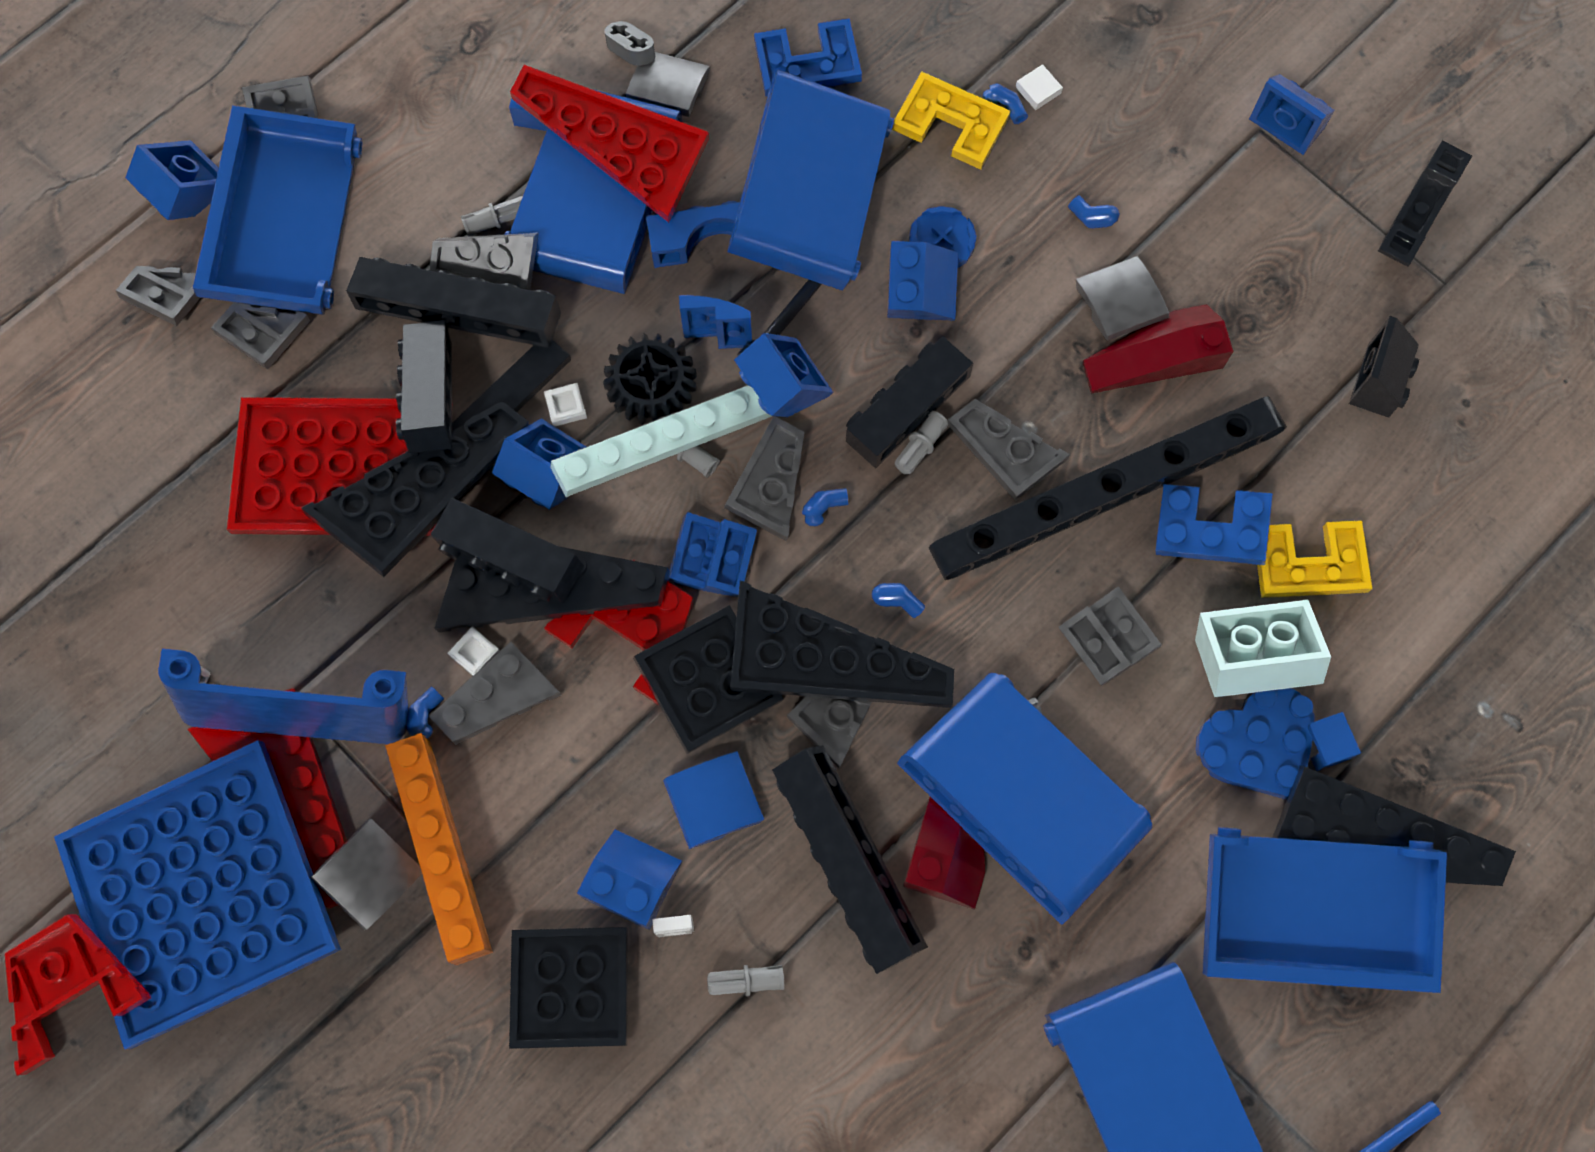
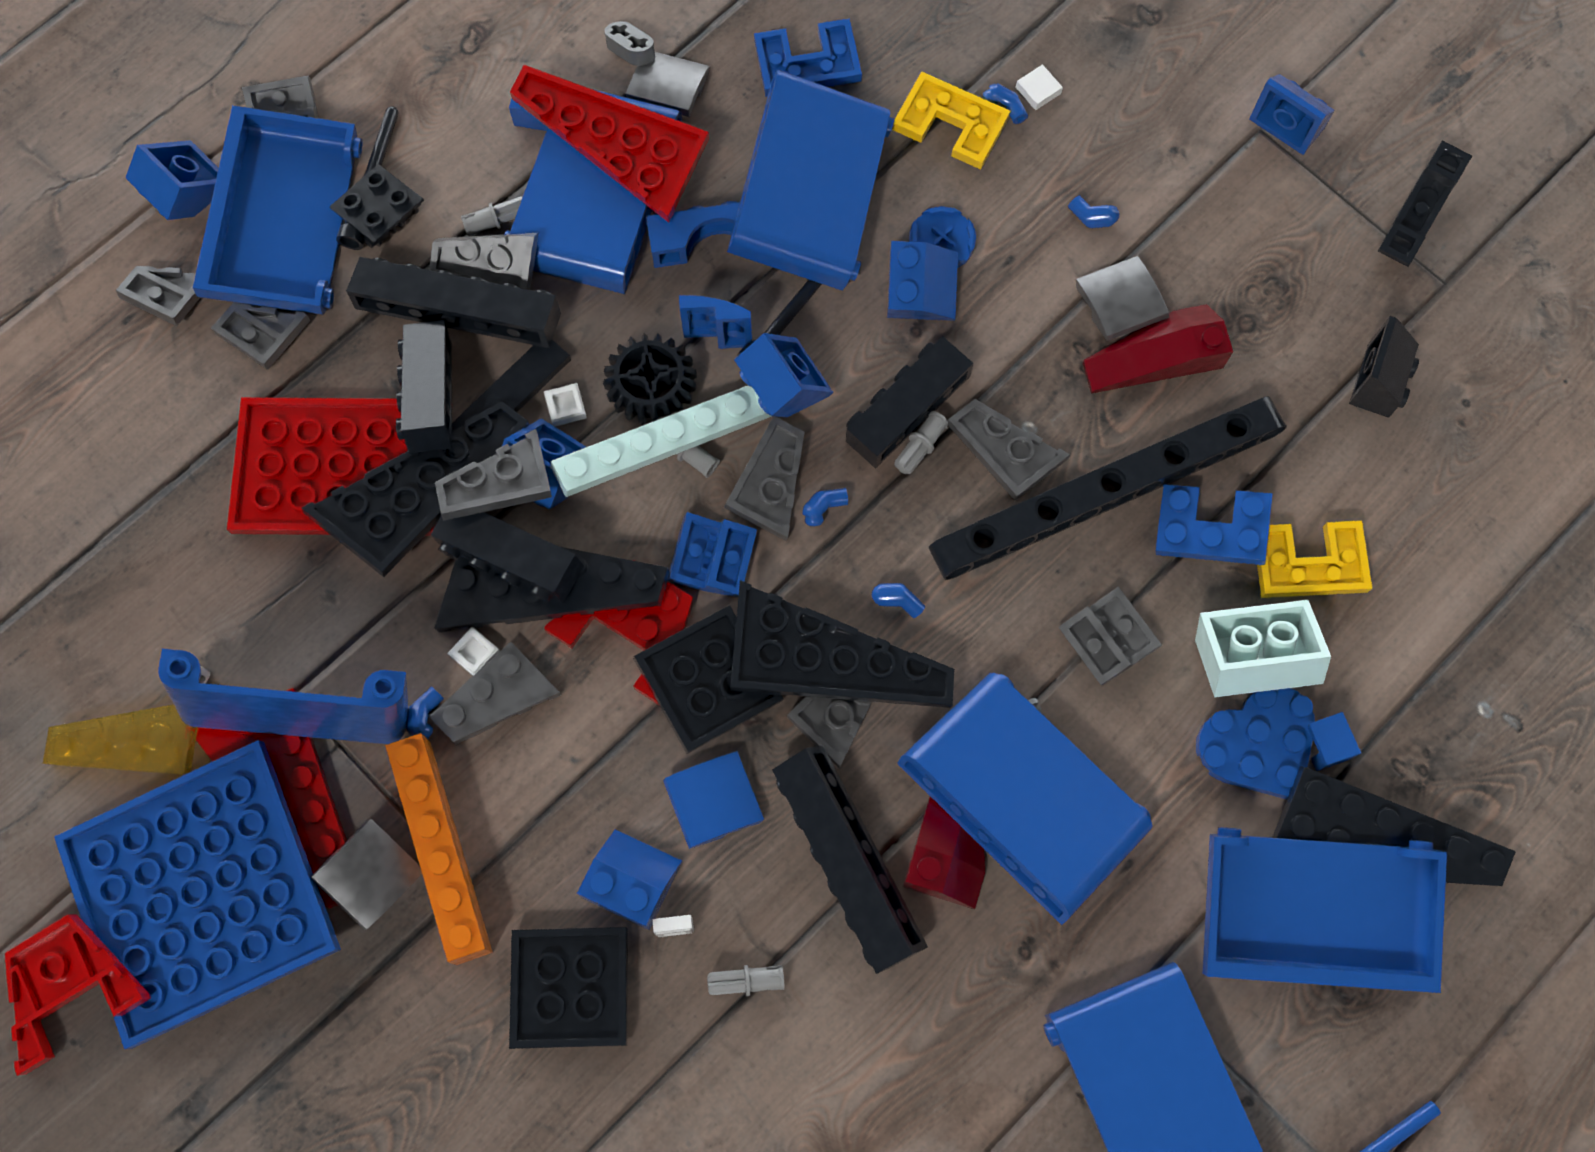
(131, 741): none -> clear yellow wing
(347, 234): none -> black piece
(377, 205): none -> black hinge
(501, 481): none -> flat silver wing

